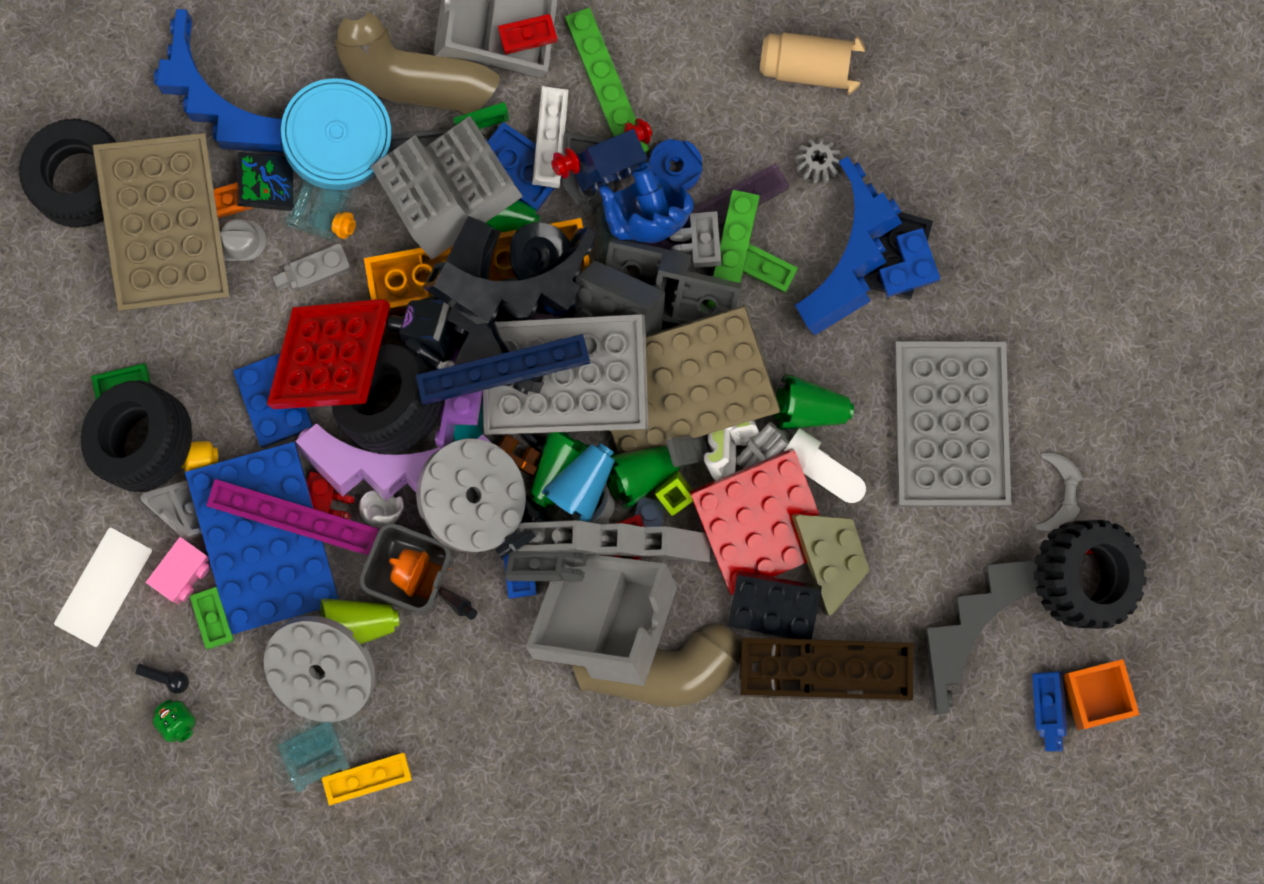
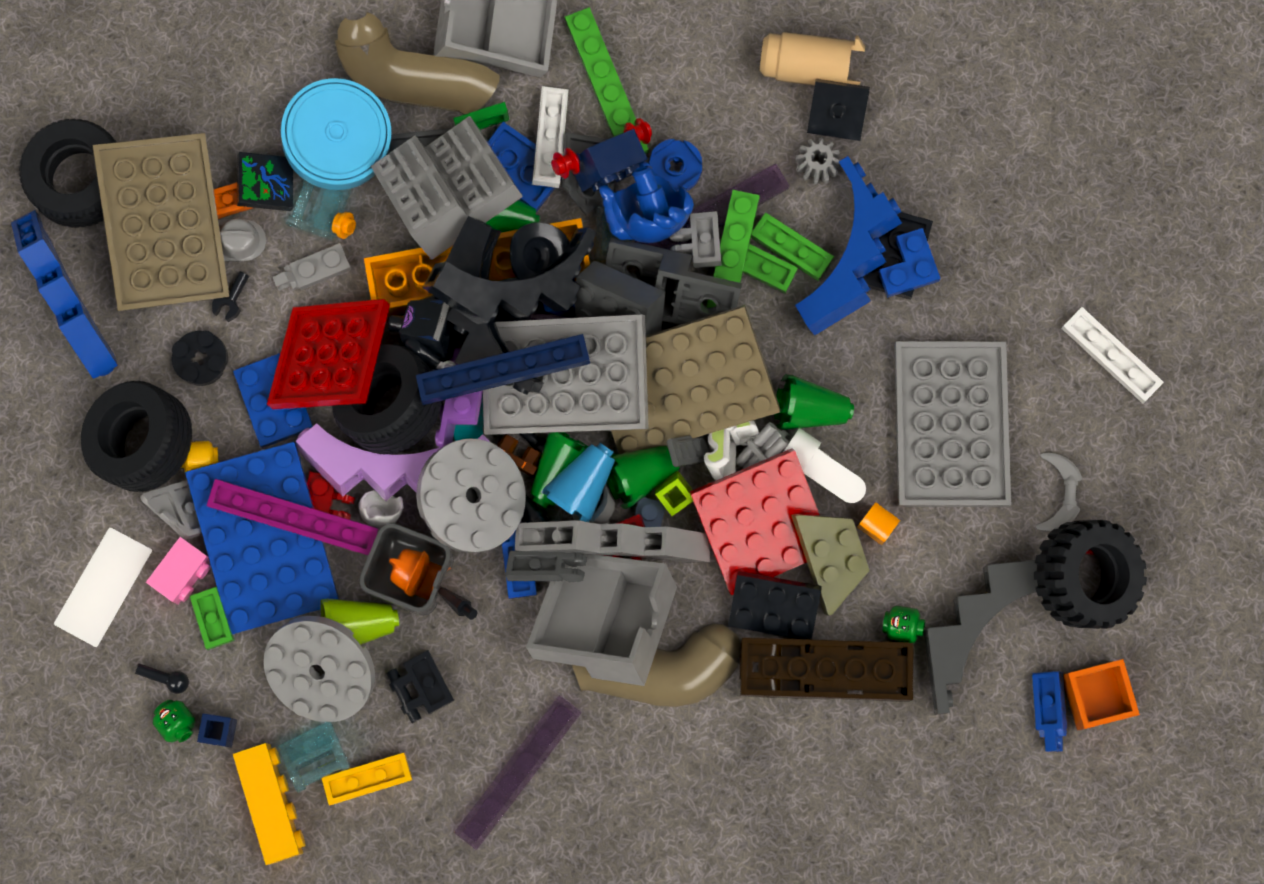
(61, 296): none -> blue arch
(107, 380): green tile -> none
(186, 350): none -> black plate
(217, 730): none -> dark blue brick
(230, 301): none -> black bar
(235, 127): blue arch -> none
(268, 803): none -> yellow brick
(428, 683): none -> black plate
(515, 542): black bar -> none
(517, 772): none -> clear purple plate
(527, 34): red plate -> none
(791, 246): none -> bright green plate
(838, 109): none -> black plate
(878, 523): none -> light orange piece
(903, 624): none -> green head
(1112, 355): none -> white plate

